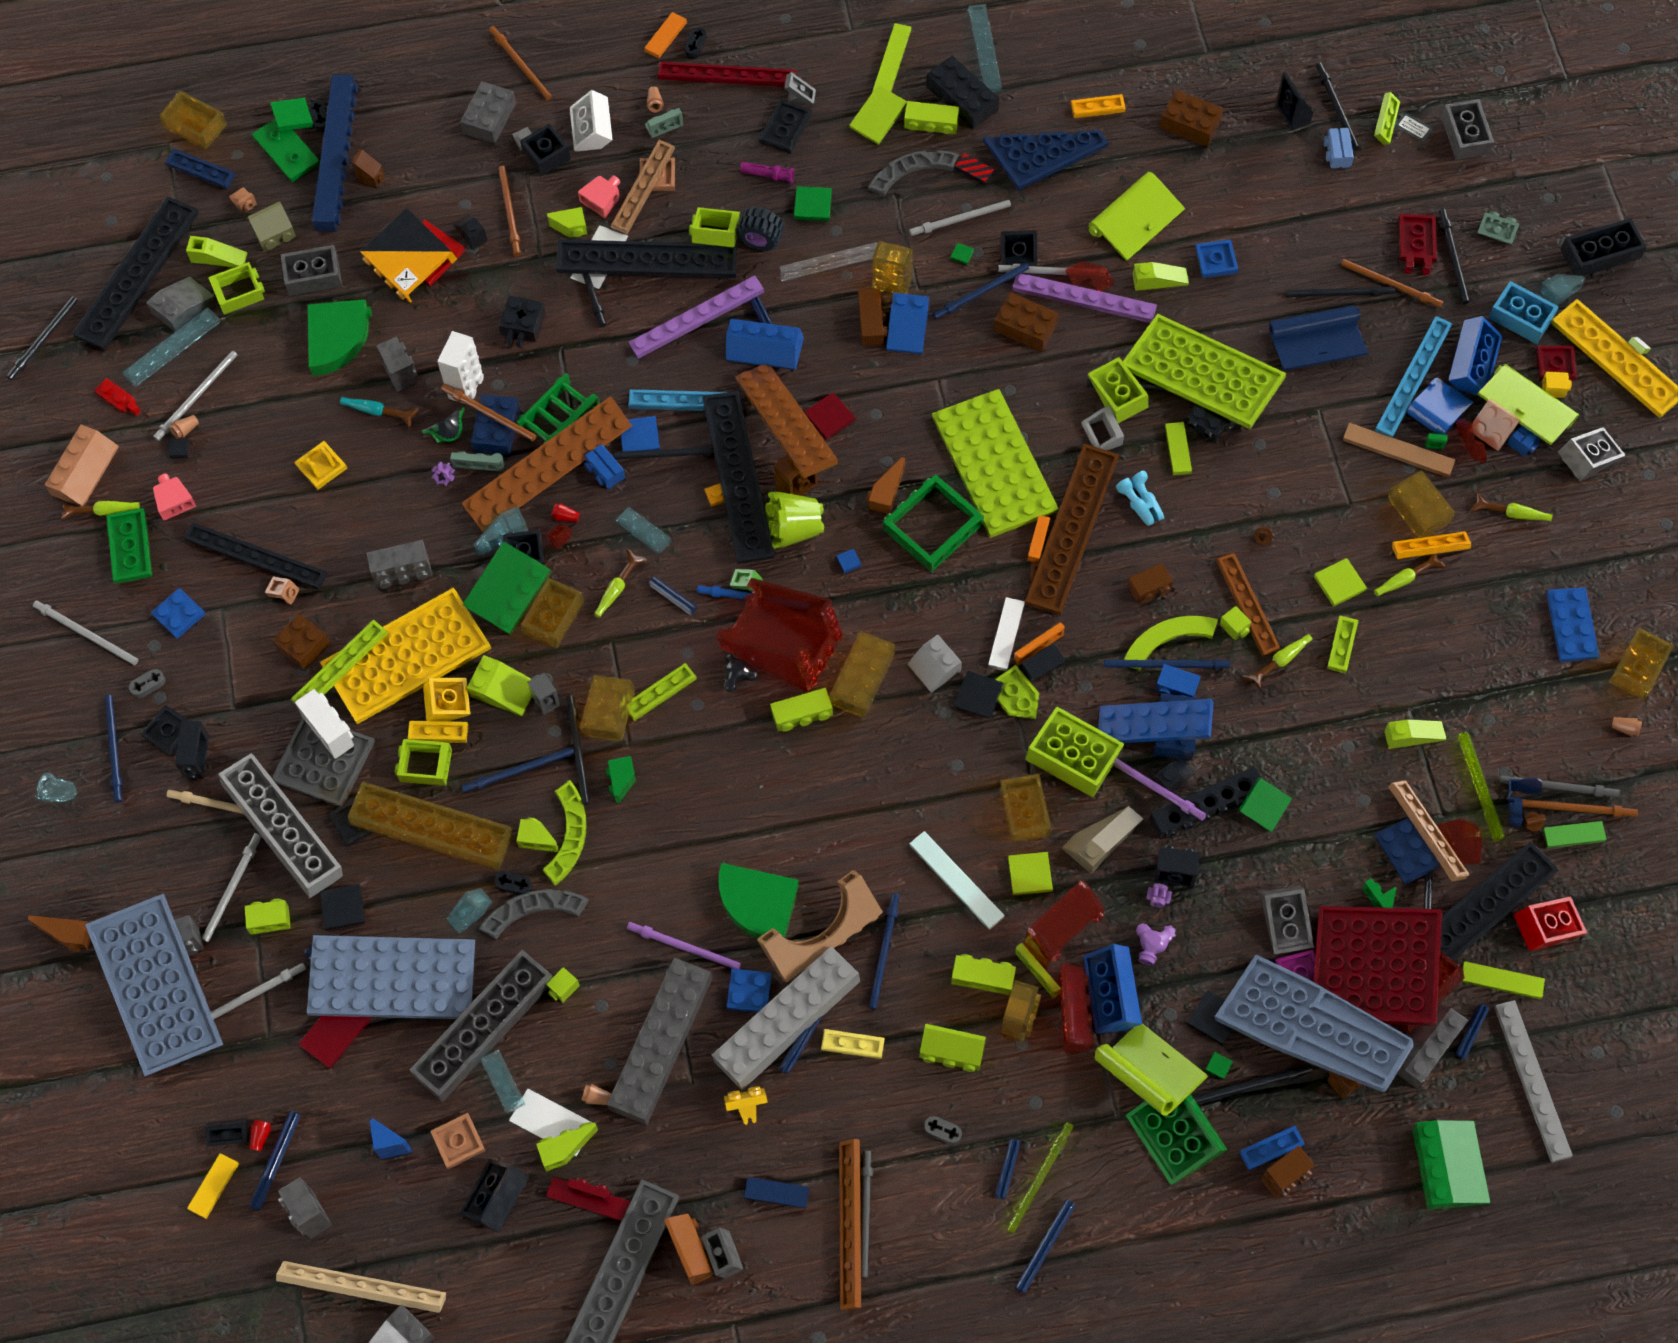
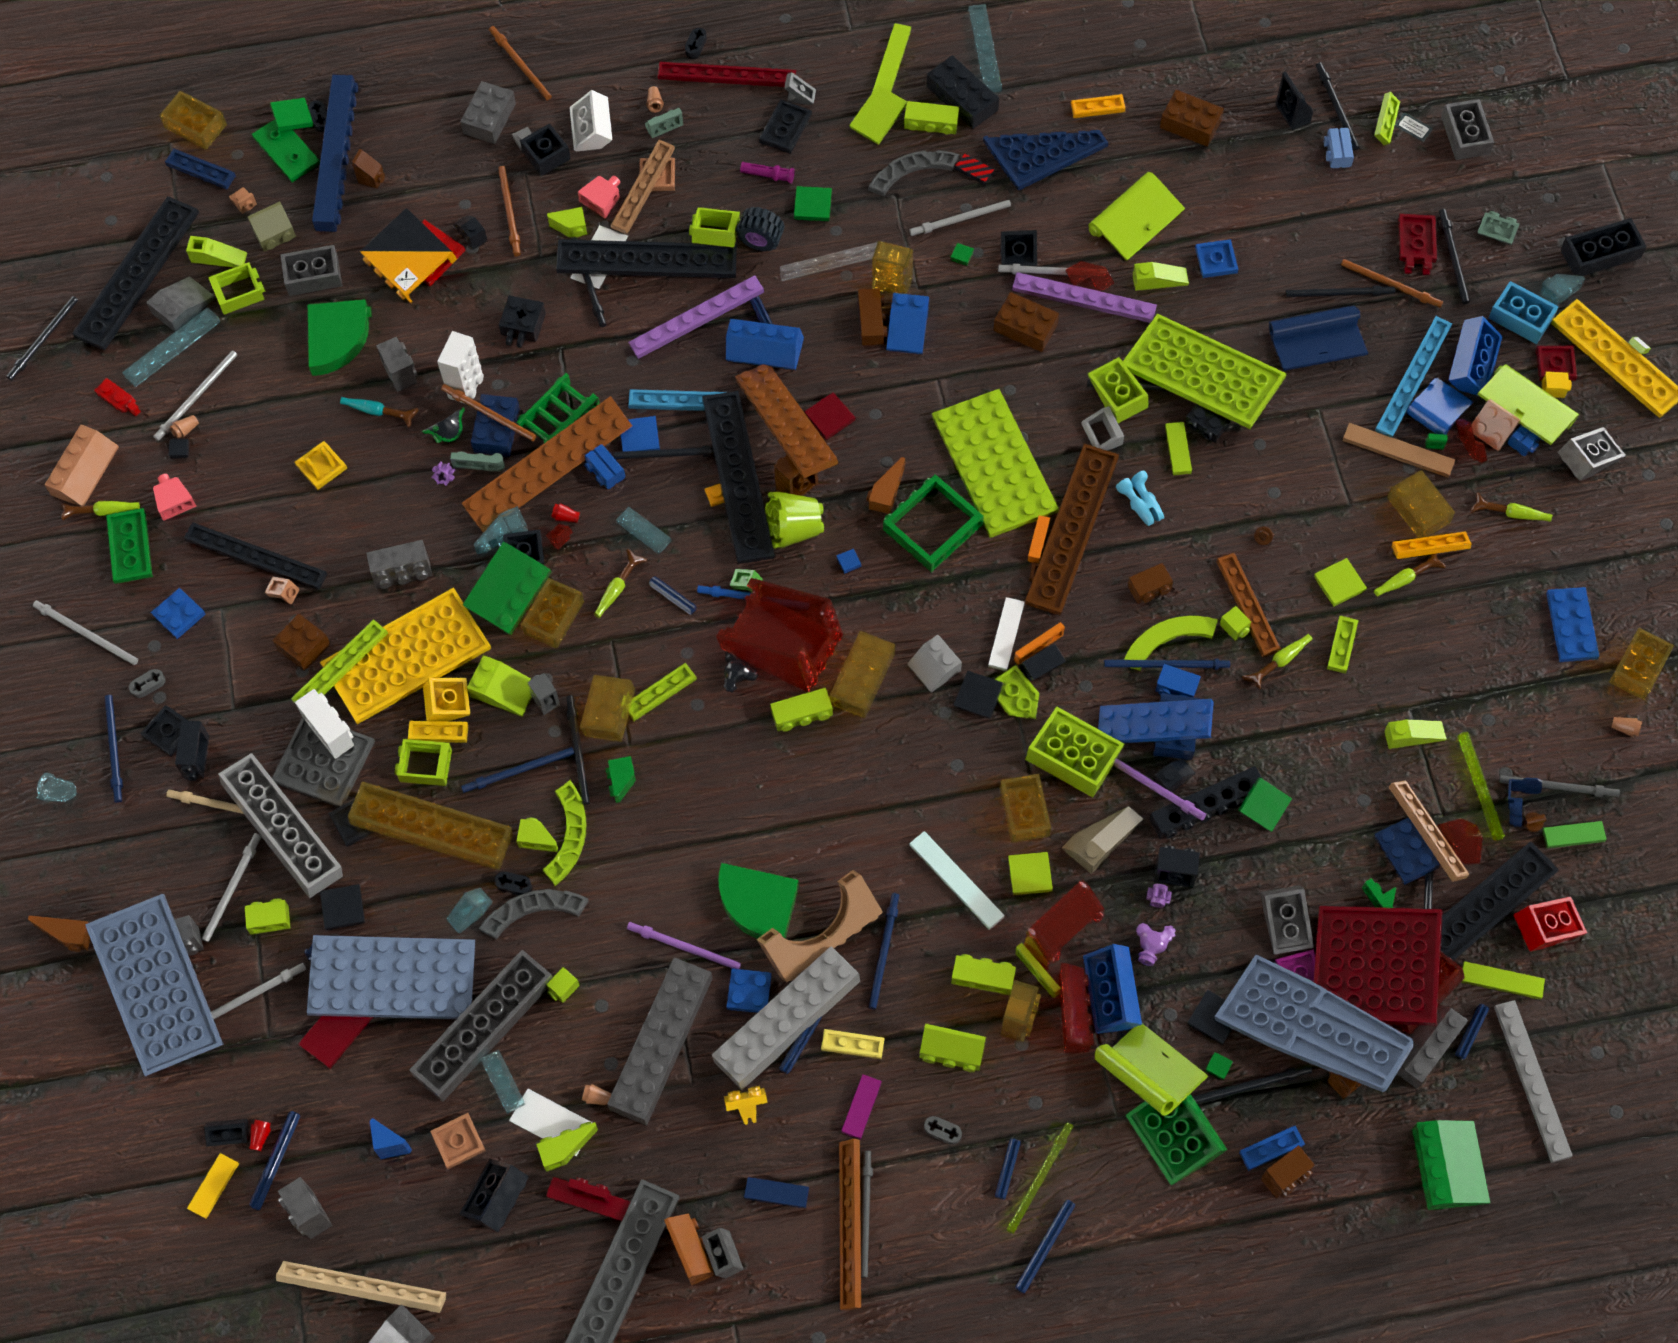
(665, 35): orange tile -> none
(861, 1107): none -> magenta tile
(951, 307): dark blue bar -> none
(1615, 811): dark orange bar -> none

